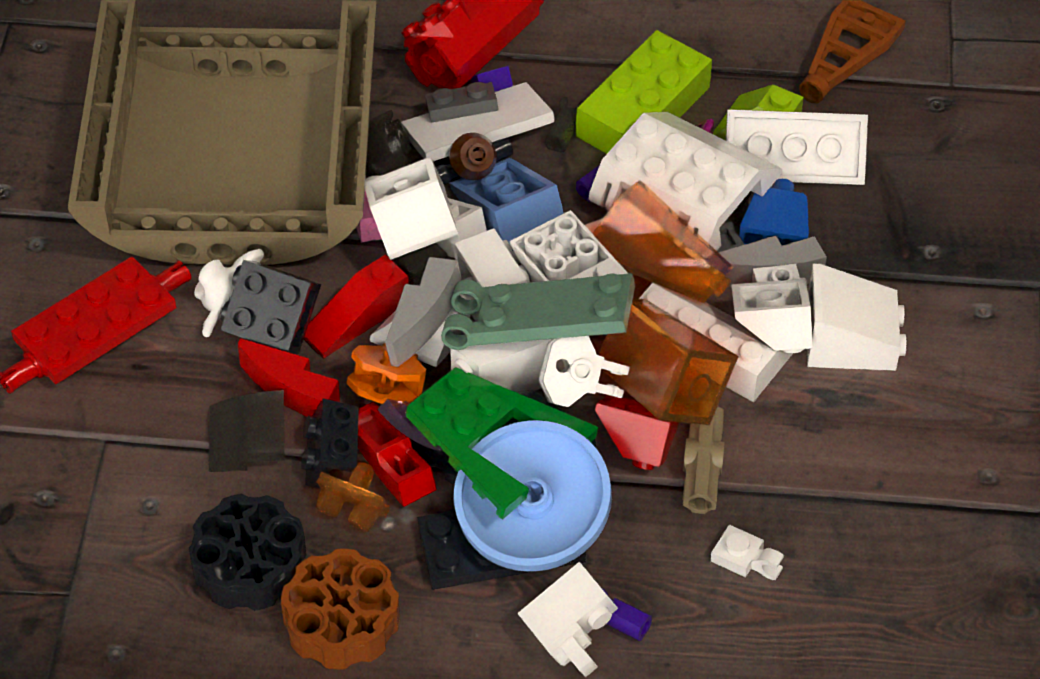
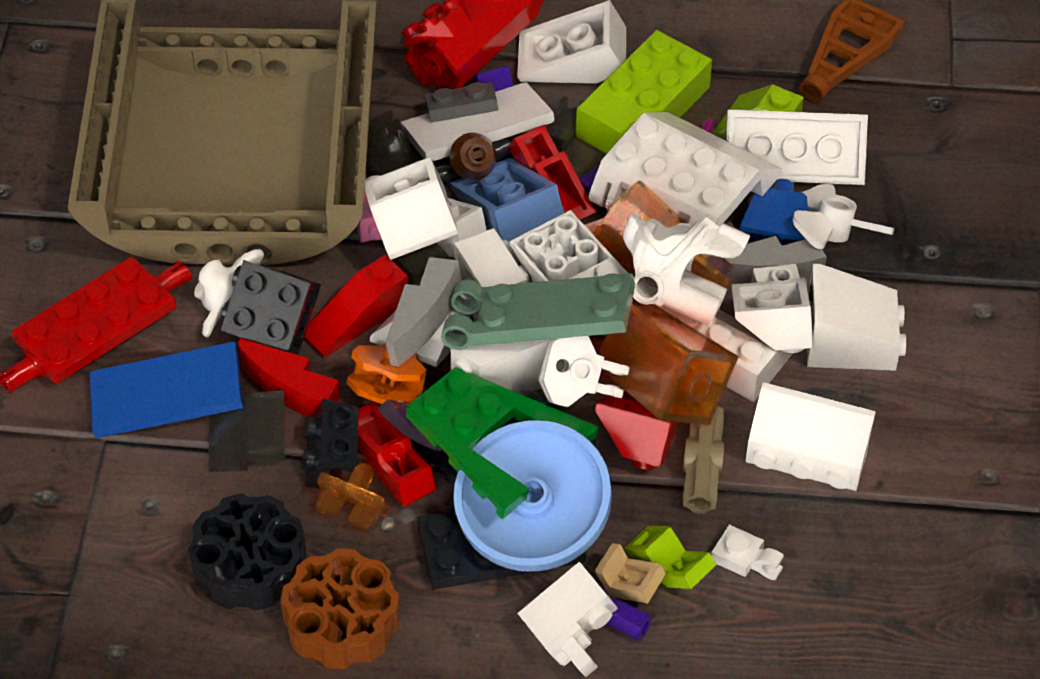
(165, 389): none -> blue tile
(540, 155): none -> red slope
(573, 47): none -> white slope
(628, 577): none -> tan bracket
(662, 546): none -> lime slope
(665, 261): none -> white helmet
(810, 436): none -> white slope
(830, 217): none -> white piece

